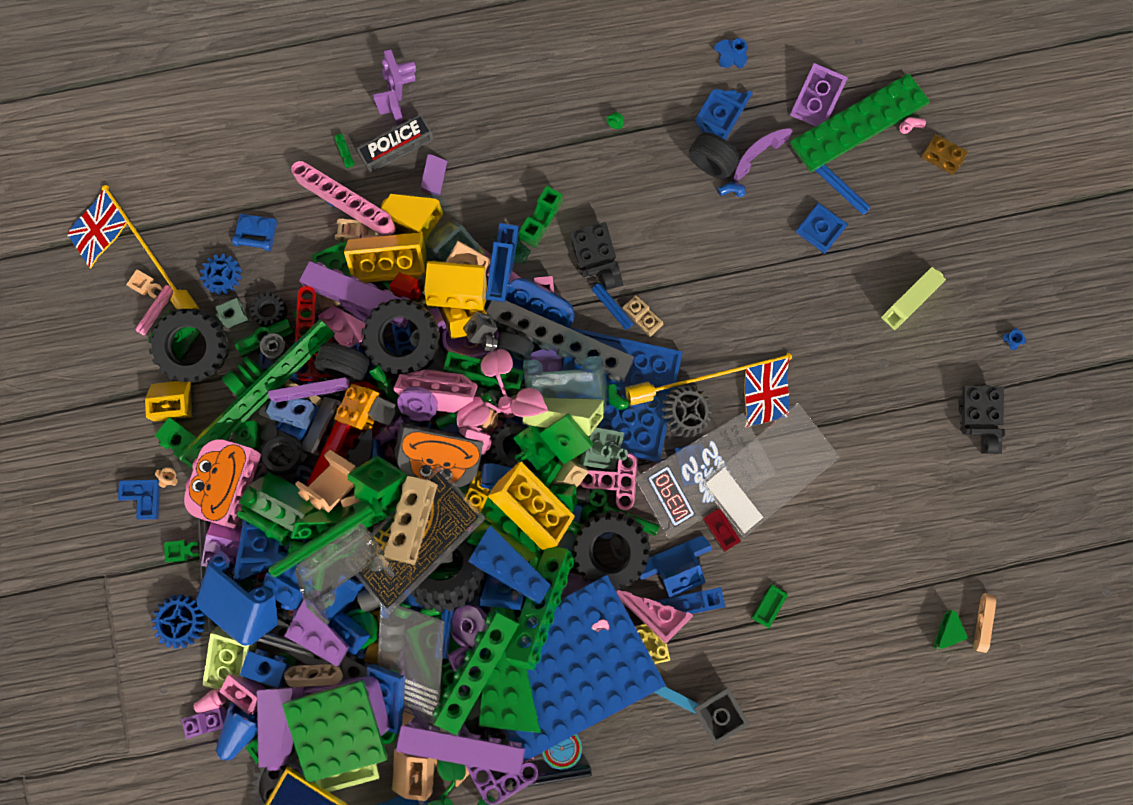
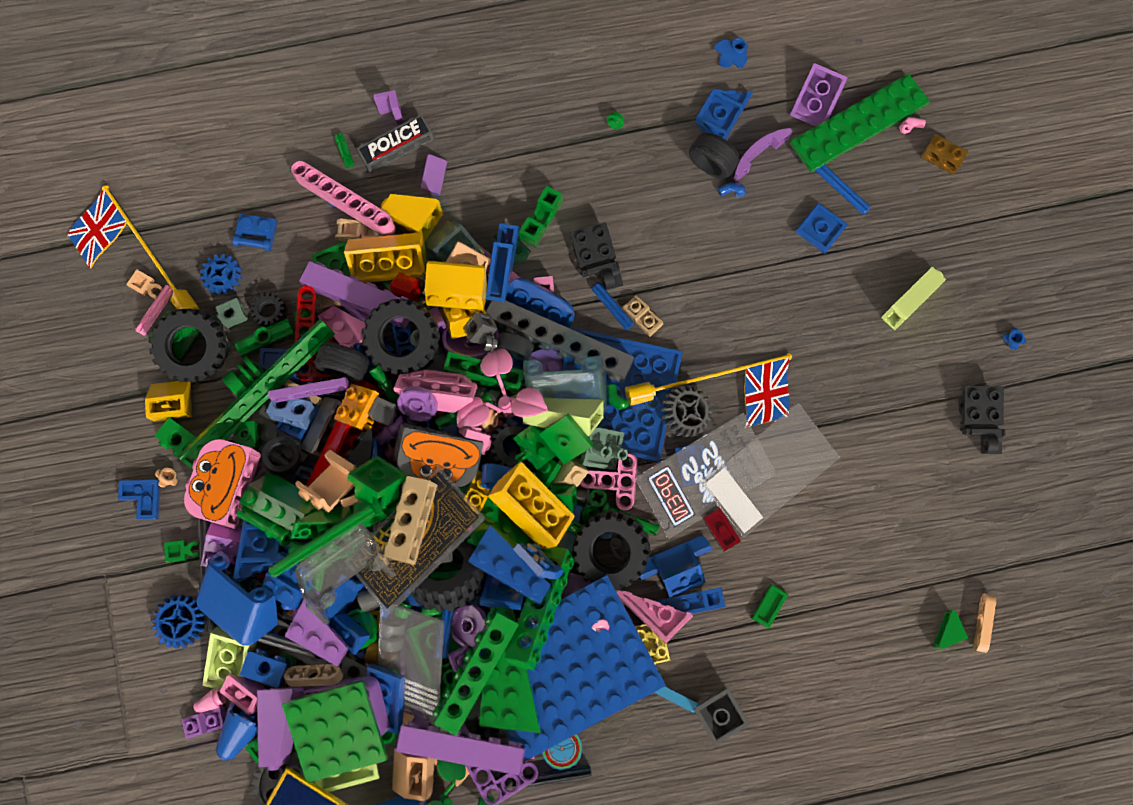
(273, 346): dark grey wheel -> none
(396, 73): medium lavender plate -> none
(538, 561): none -> blue plate

